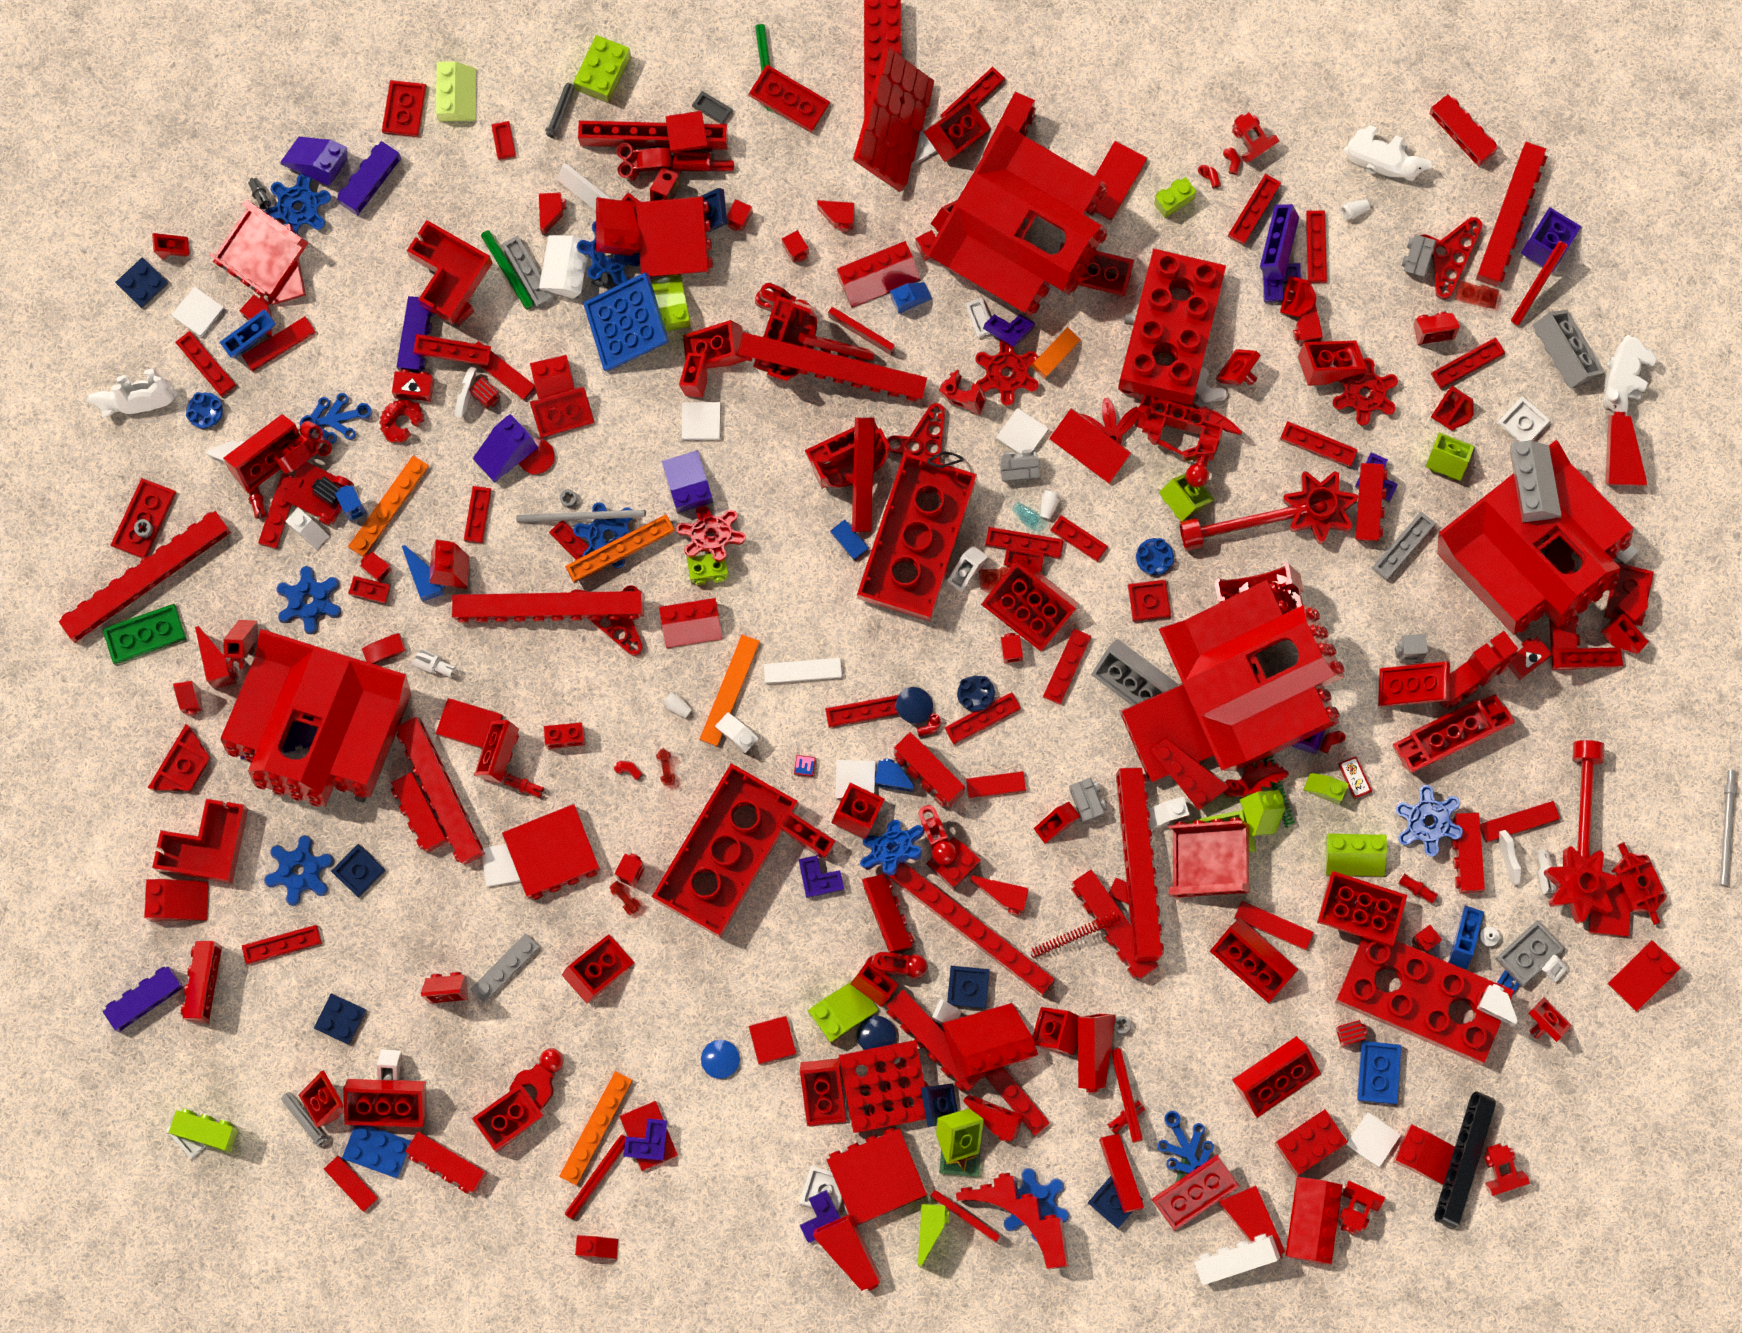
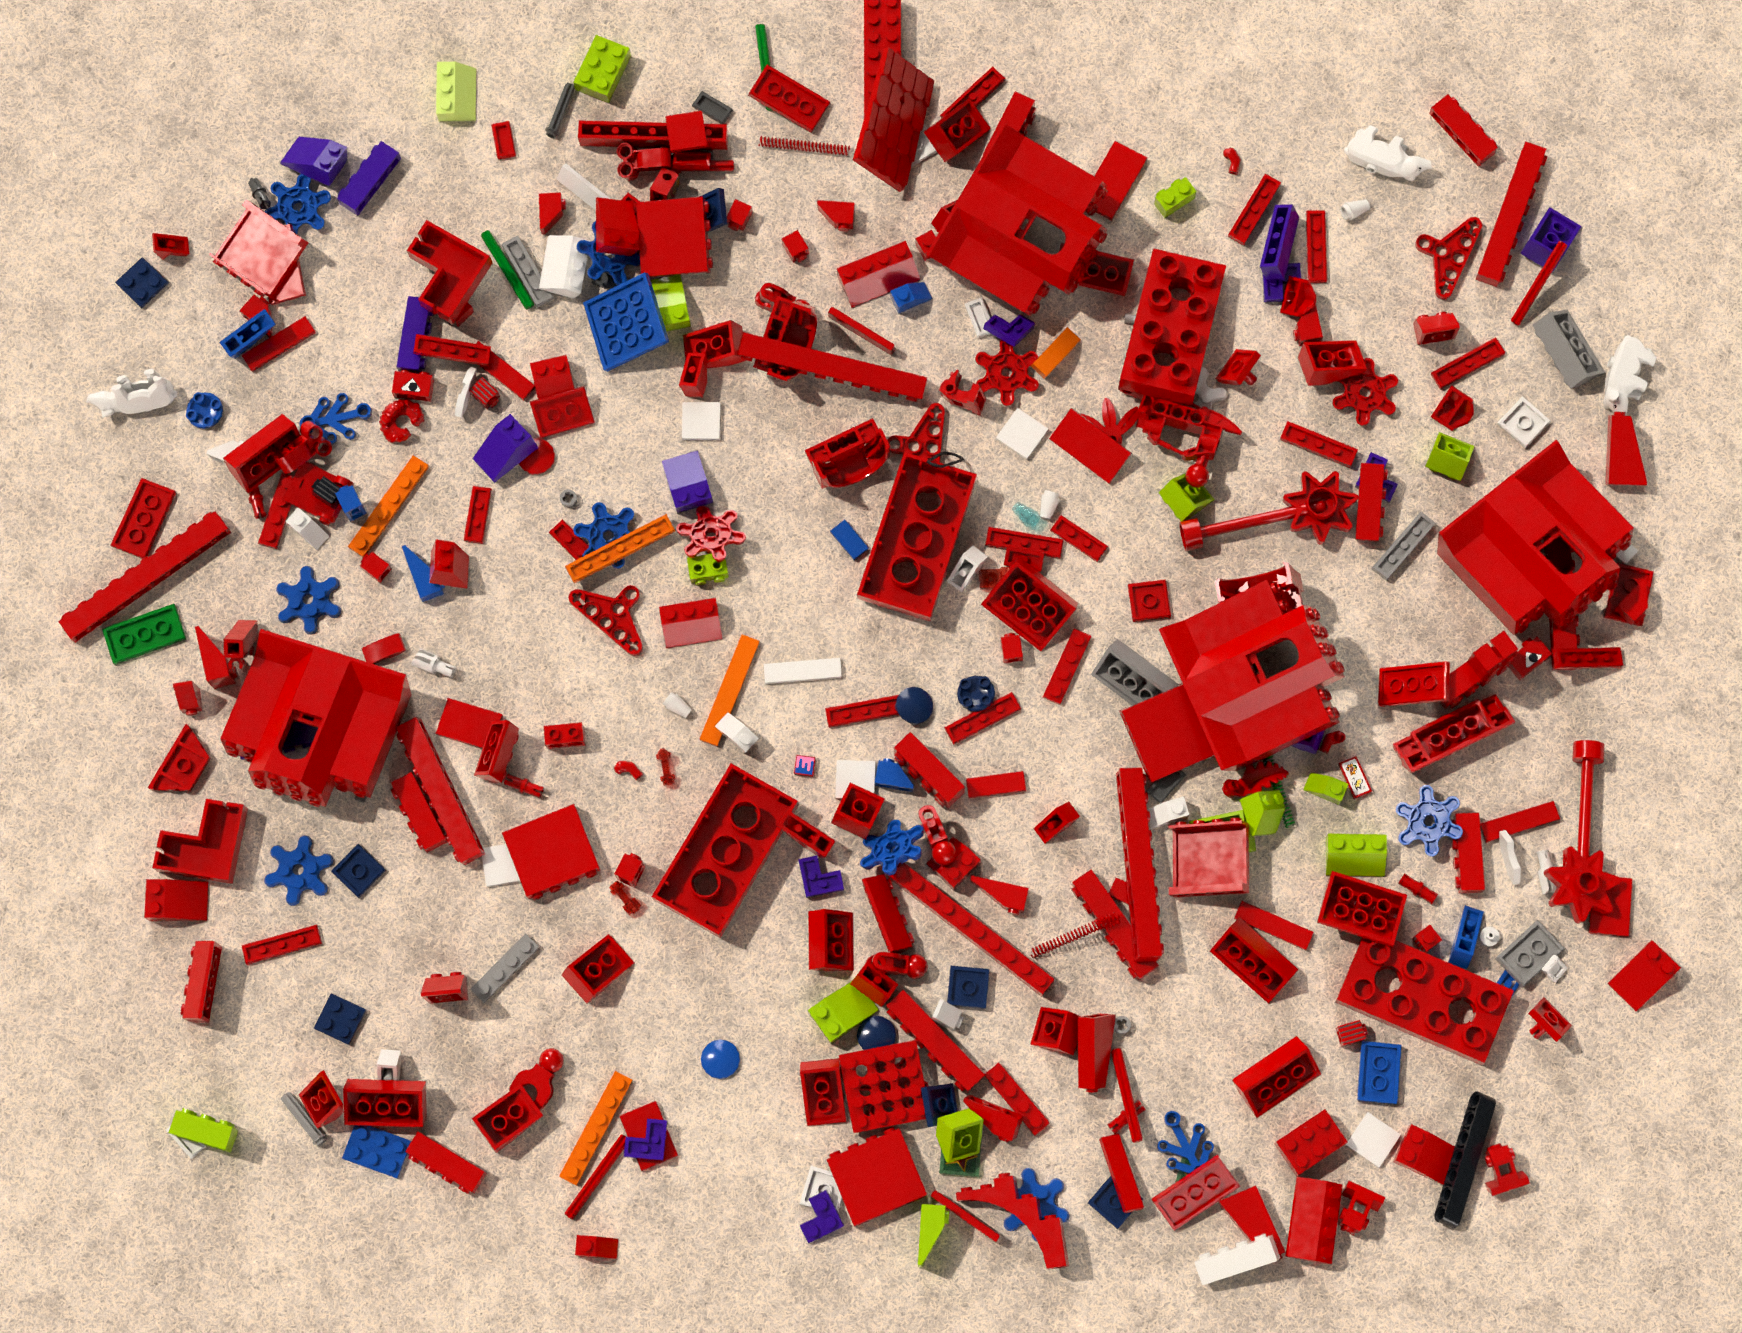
(137, 528): light grey bush -> none
(142, 999): dark purple brick -> none
(197, 312): white tile -> none
(205, 364): red tile -> none
(350, 1183): red tile -> none
(369, 589): red plate -> none
(404, 108): red tile -> none
(548, 605): red brick -> none
(581, 516): light grey piece -> none
(772, 1040): red tile -> none
(801, 145): none -> red piece
(829, 345): red plate -> none
(830, 940): none -> red slope
(847, 1248): red slope -> none
(863, 474): red tile -> none
(932, 726): red arm -> none
(989, 1040): red slope -> none
(1019, 465): light grey brick -> none
(1087, 800): light grey brick -> none
(1154, 556): blue dish -> none
(1163, 787): none -> dark grey tile
(1194, 779): red wing -> none
(1211, 174): red arm -> none
(1245, 123): red tile -> none
(1411, 648): light grey brick -> none
(1419, 255): light grey brick -> none
(1477, 295): clear red slope -> none
(1498, 1005): white slope -> none
(1534, 481): light grey slope -> none
(1624, 634): red slope -> none
(1641, 898): red plate -> none
(1730, 791): light grey bar -> none

